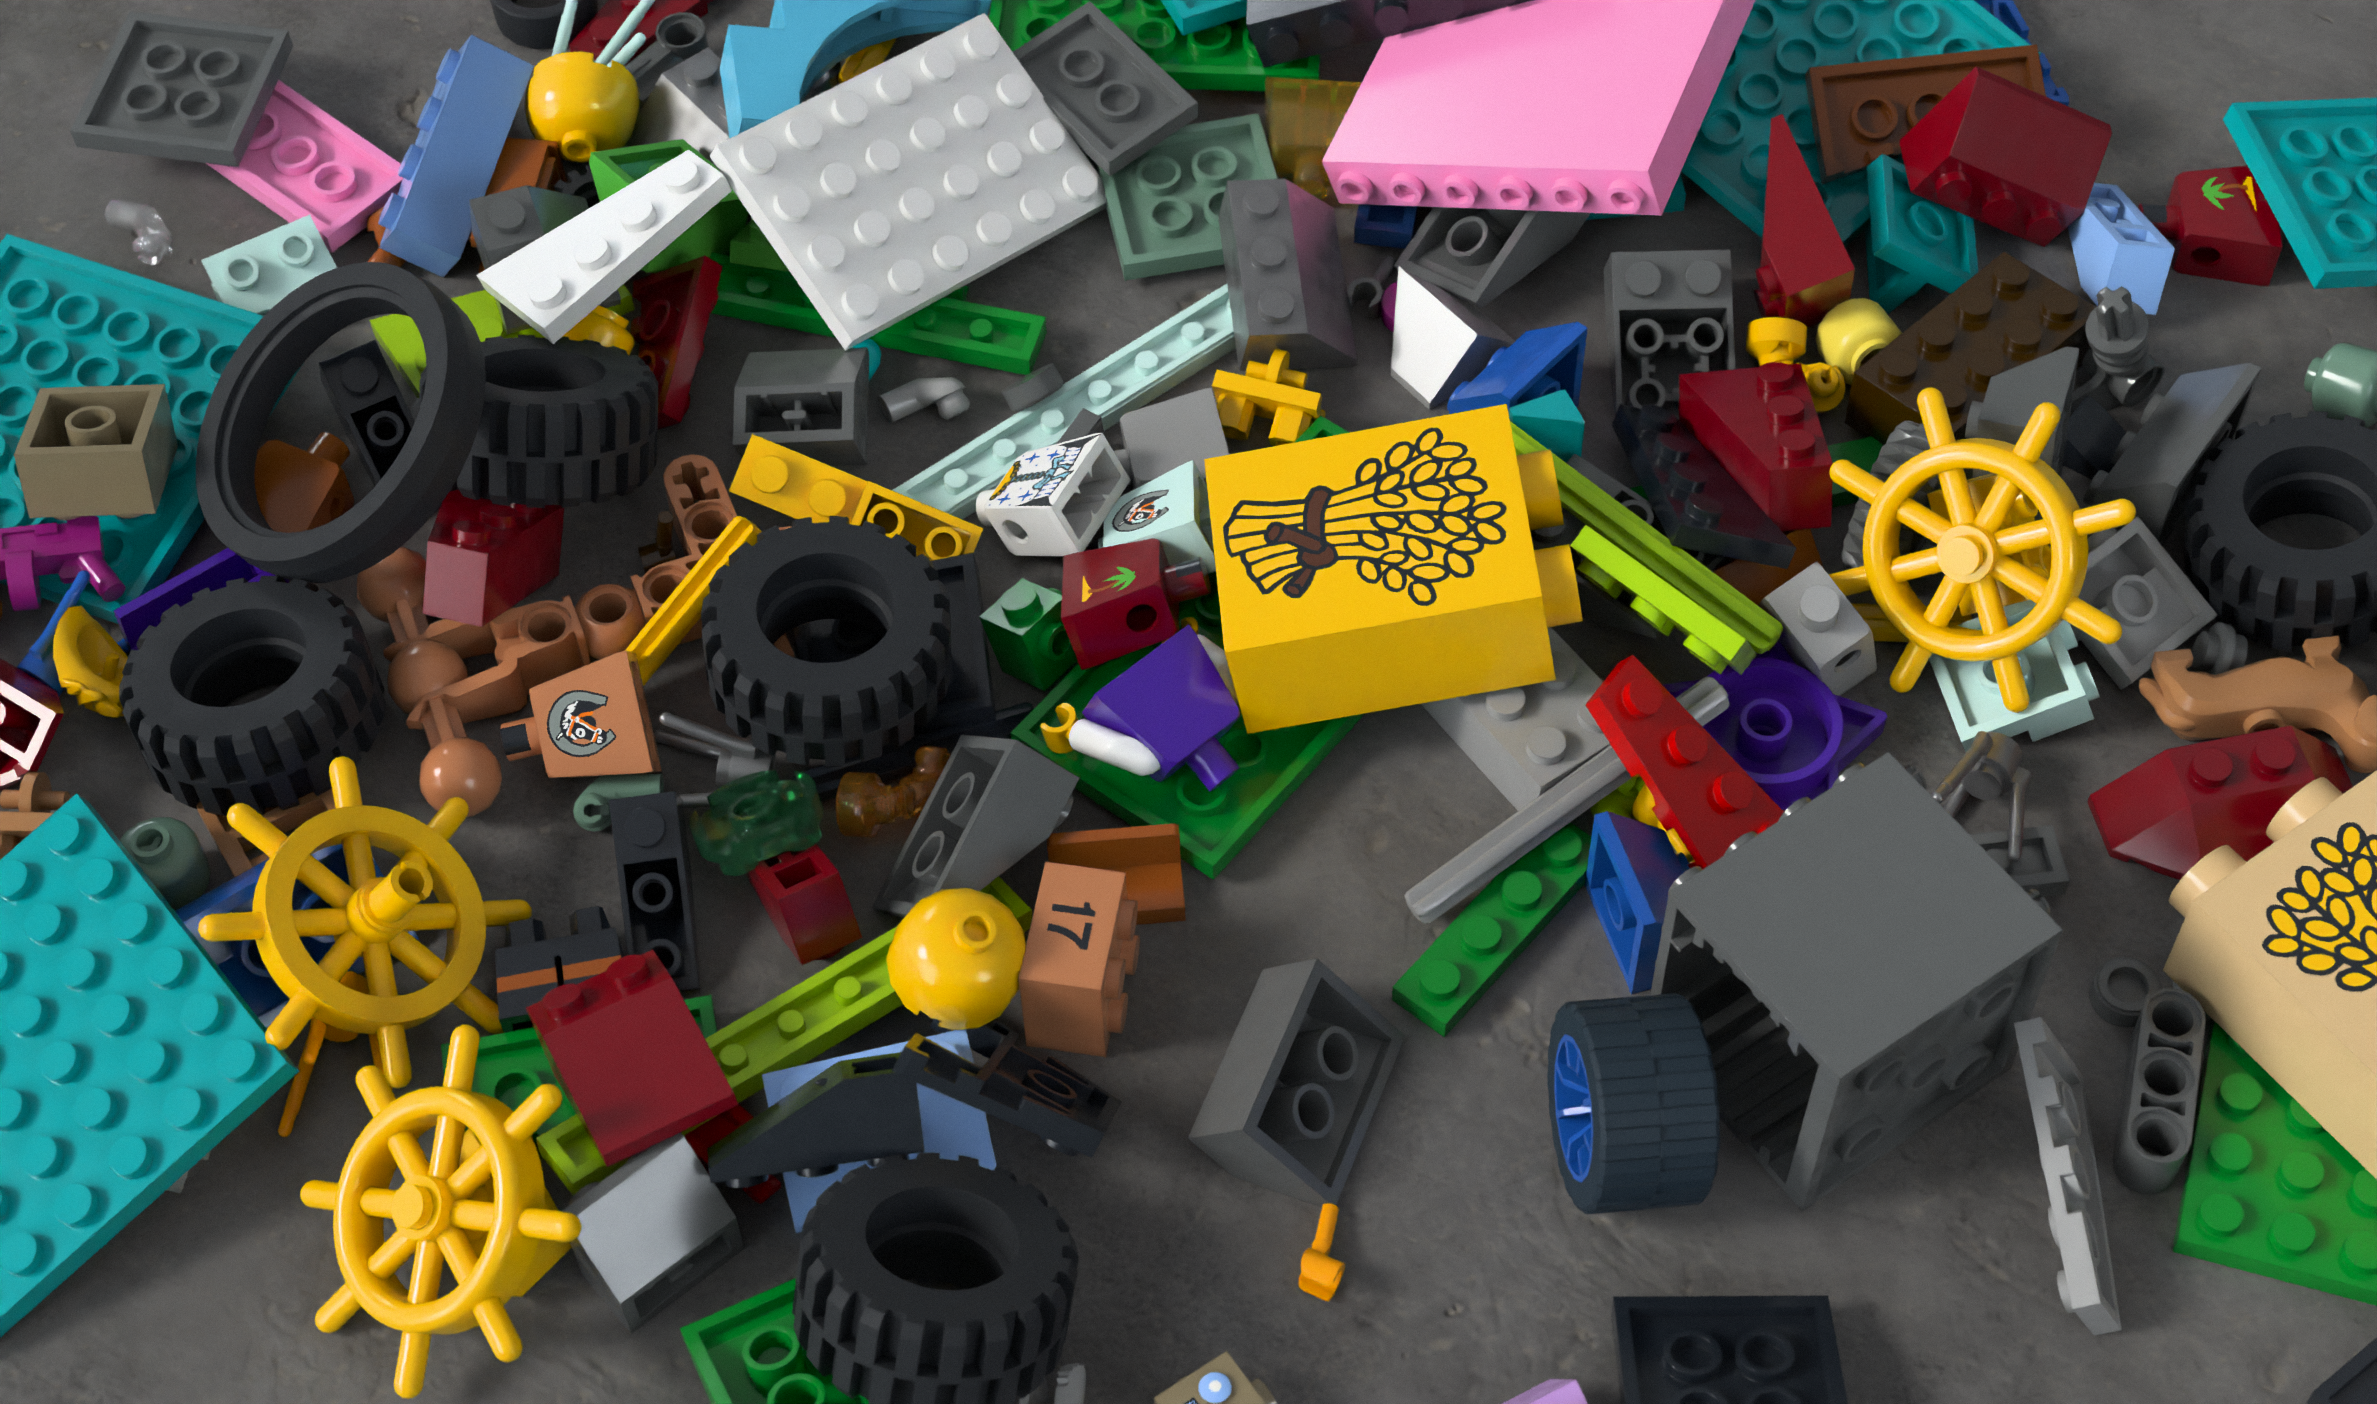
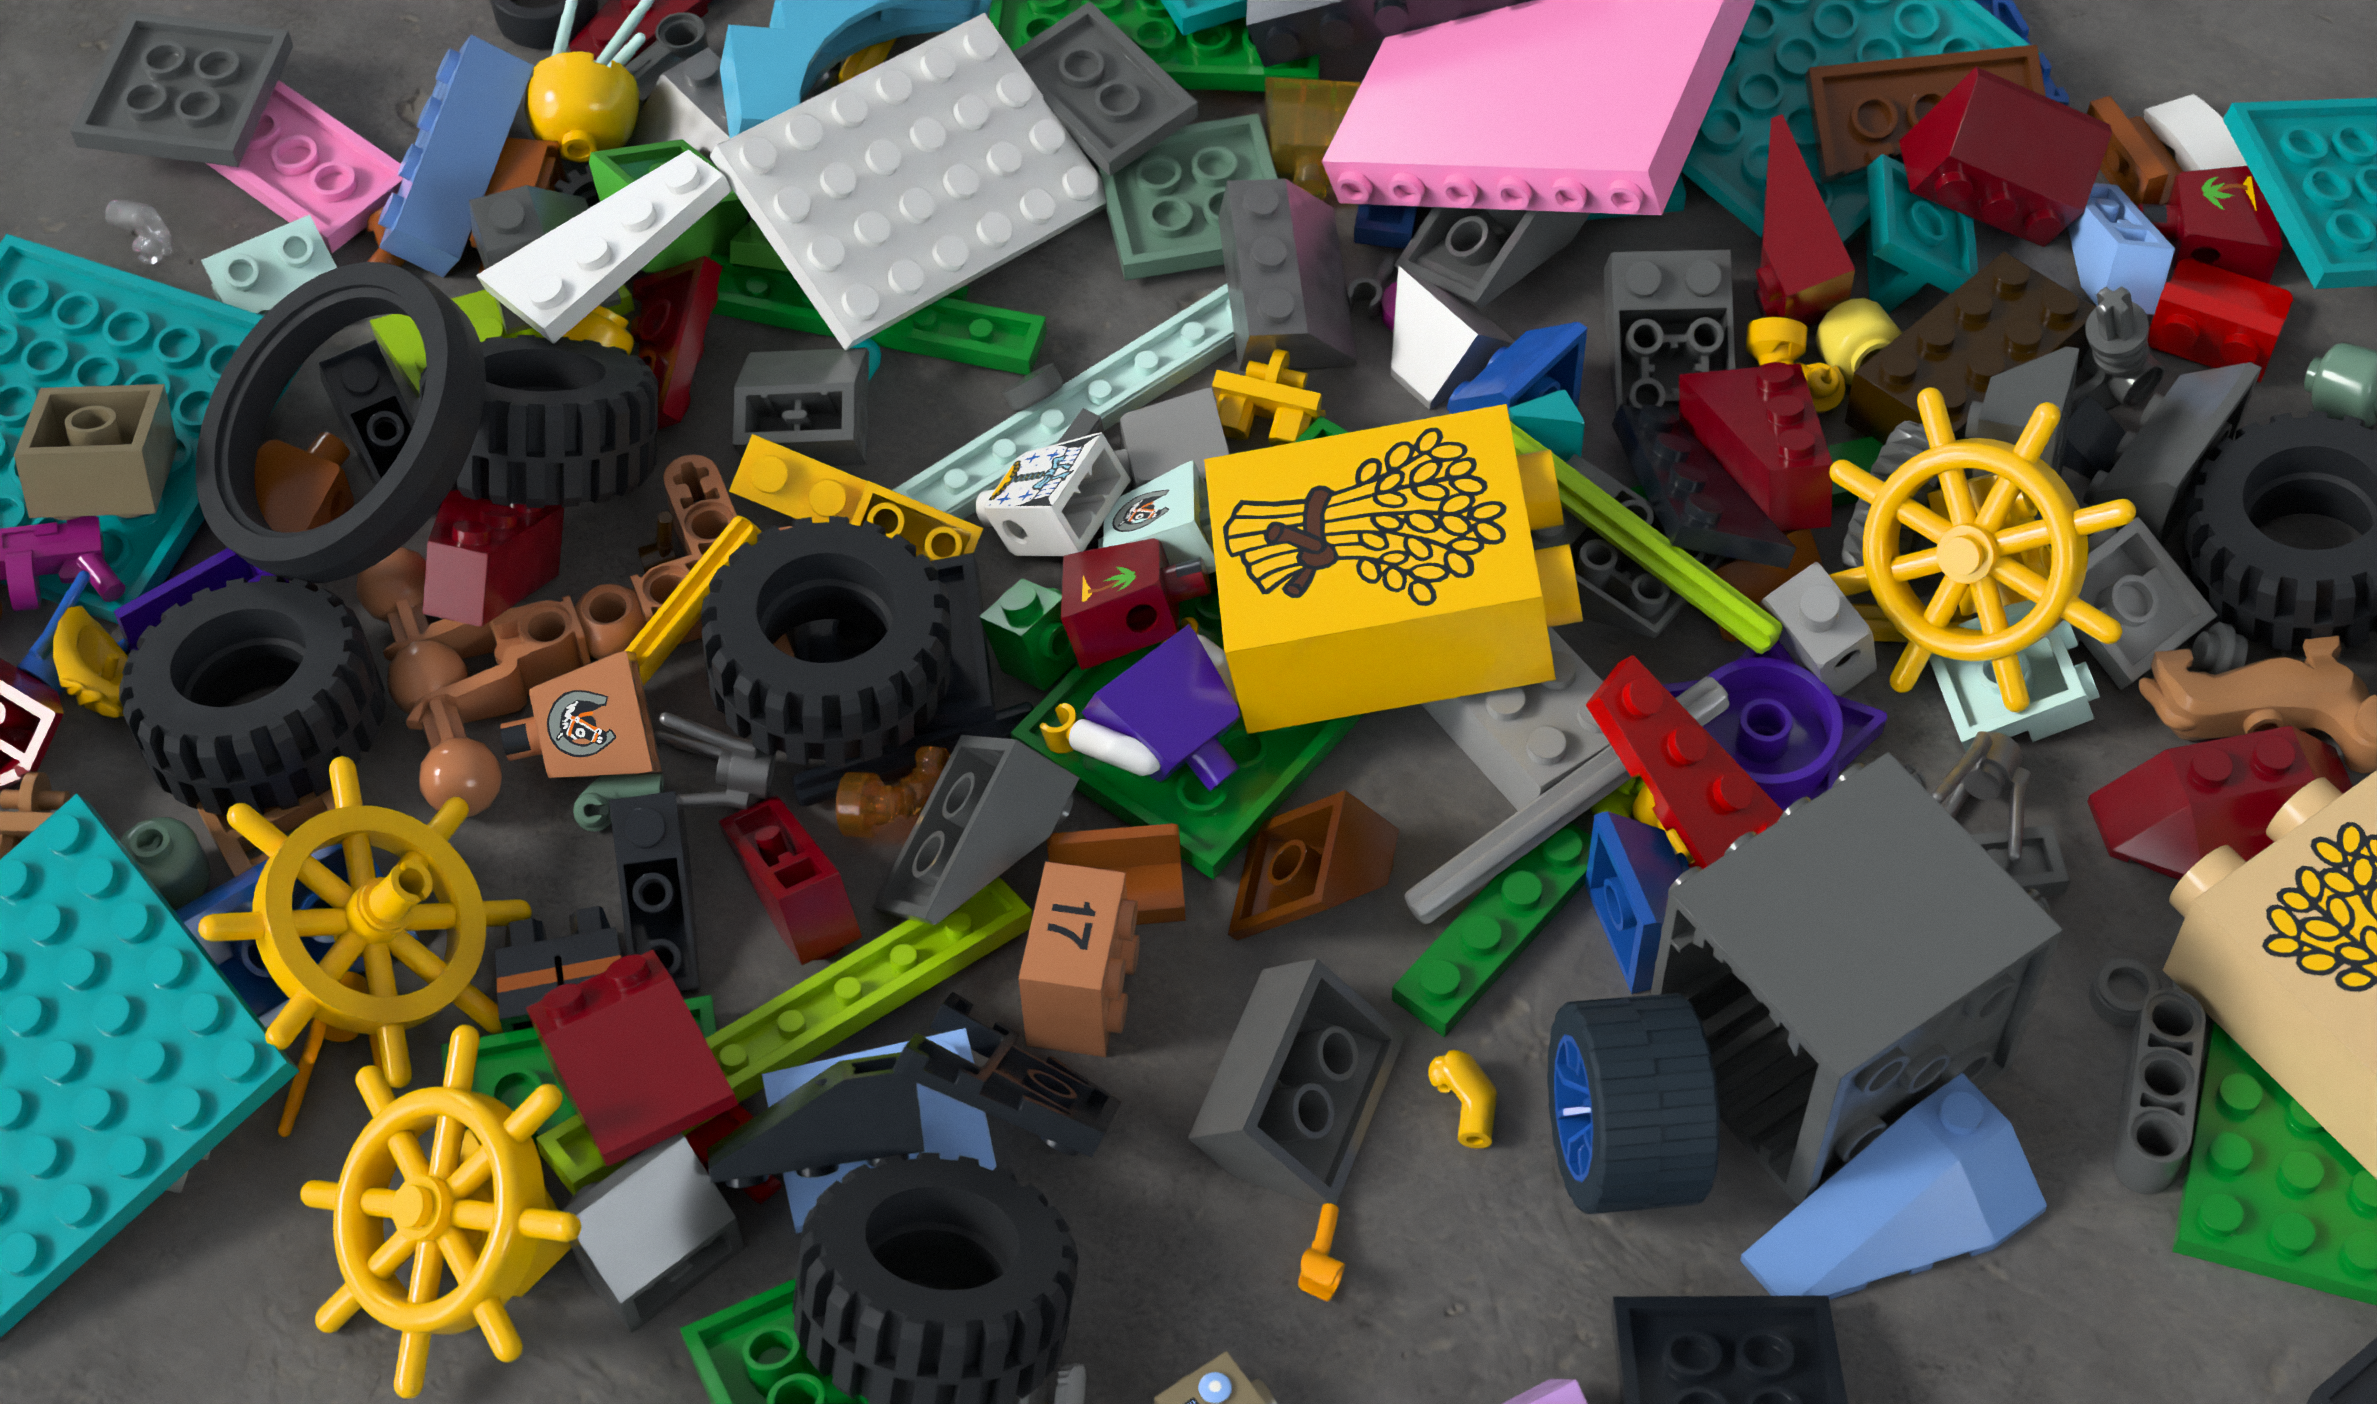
(757, 820): clear green plate -> none
(923, 392): light grey arm -> none
(957, 958): yellow cylinder -> none
(1312, 863): none -> reddish brown slope
(1478, 1095): none -> yellow arm
(1661, 603): lime plate -> none
(1920, 1193): none -> medium blue wedge
(2071, 1177): light grey wing -> none
(2135, 156): none -> dark orange panel
(2194, 133): none -> white slope
(2218, 317): none -> red bracket

